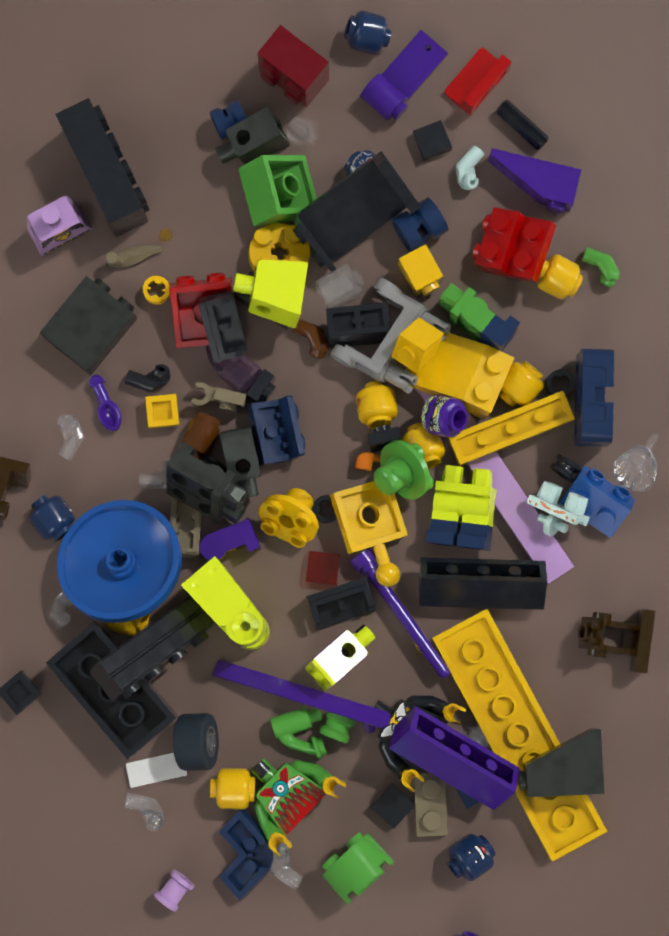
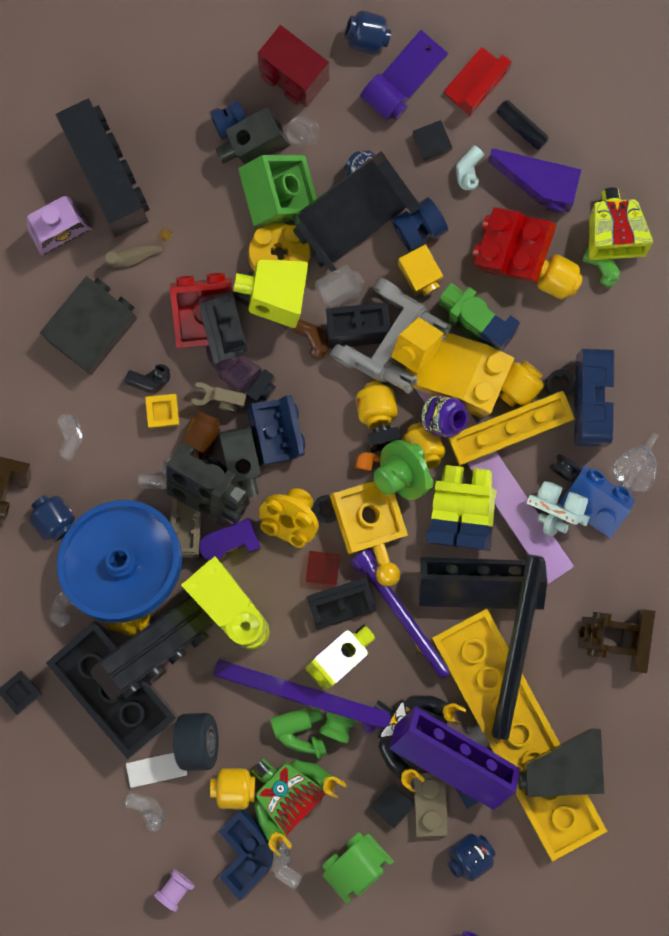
(108, 411): dark purple piece -> none
(158, 280): yellow bush -> none
(518, 647): none -> black axle
(617, 228): none -> torso

